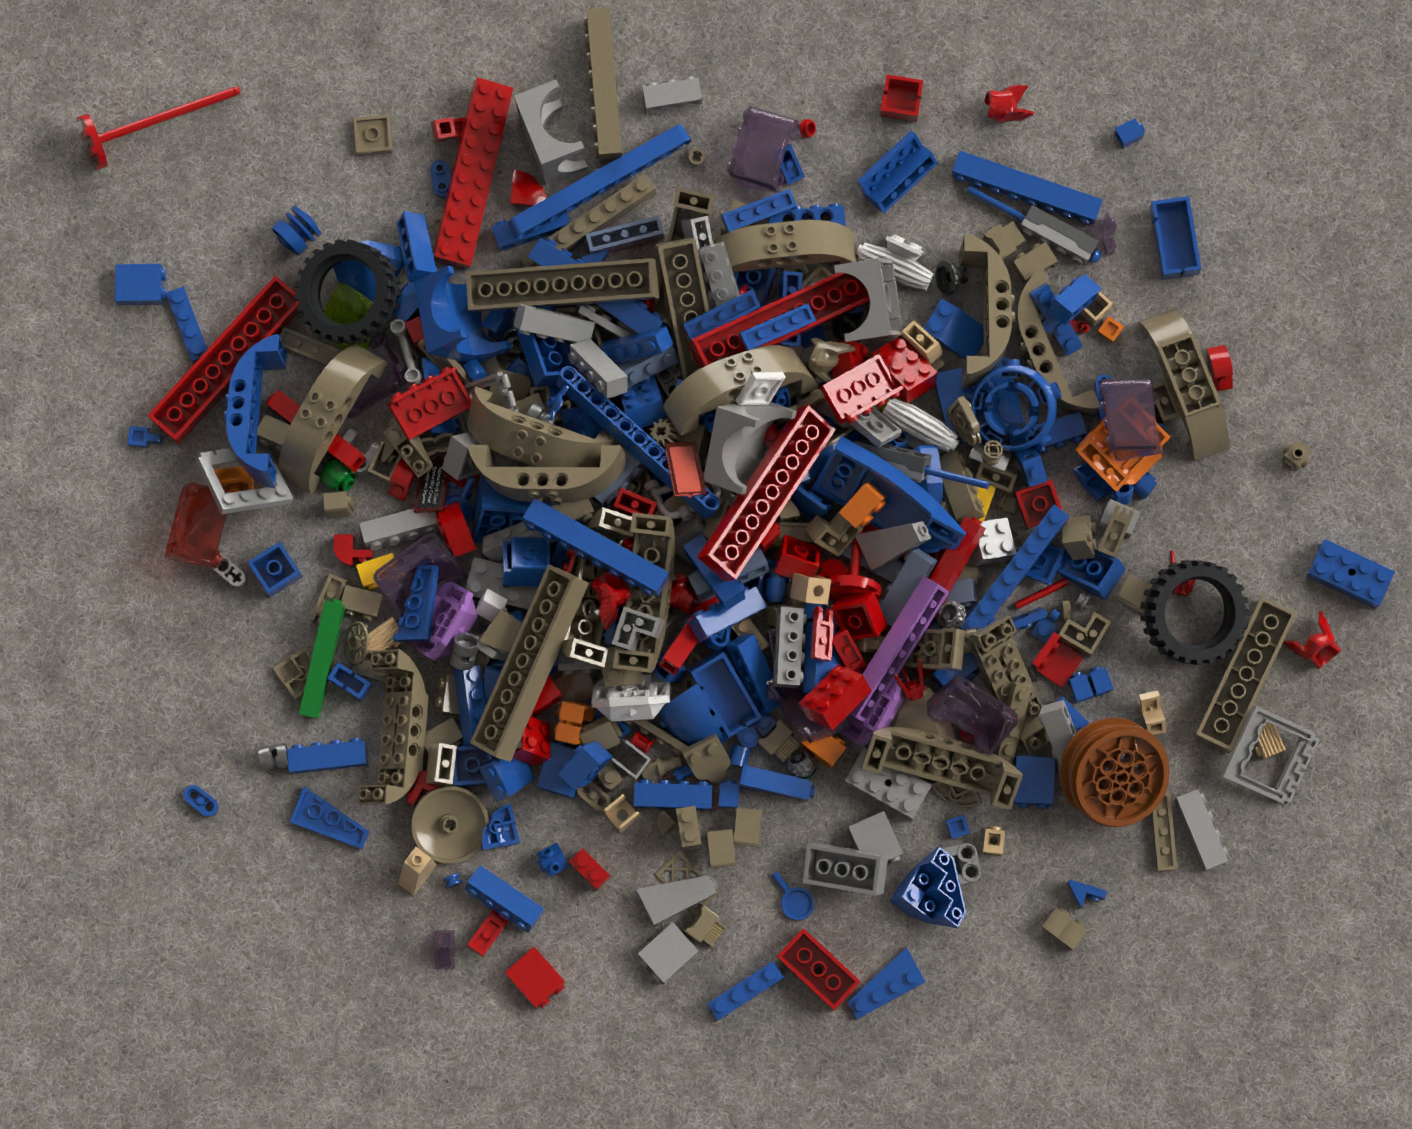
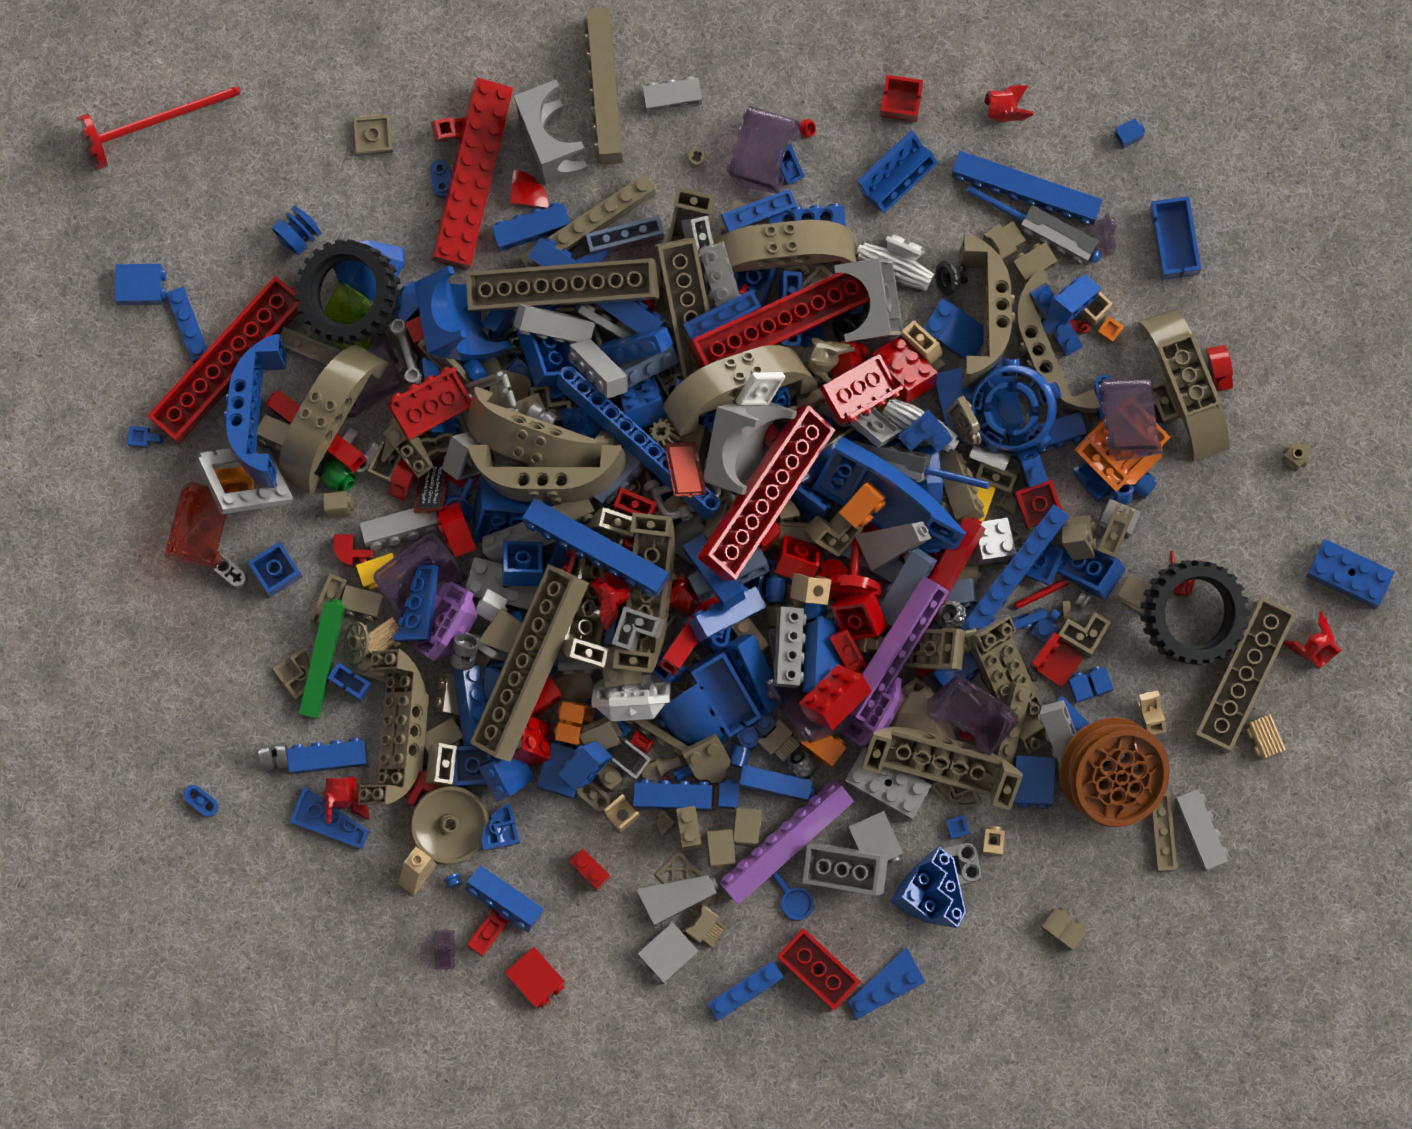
(342, 794): none -> red helmet
(415, 246): blue brick -> none
(530, 554): blue tile -> none
(552, 860): blue brick -> none
(555, 403): blue plate -> none
(599, 181): blue beam -> none
(777, 327): blue plate -> none
(786, 841): none -> medium lavender brick
(822, 634): hinge -> none
(913, 690): red plant -> none
(927, 428): none -> blue brick
(992, 453): dark tan wheel -> none
(1080, 890): blue slope -> none
(1243, 750): light grey hinge -> none

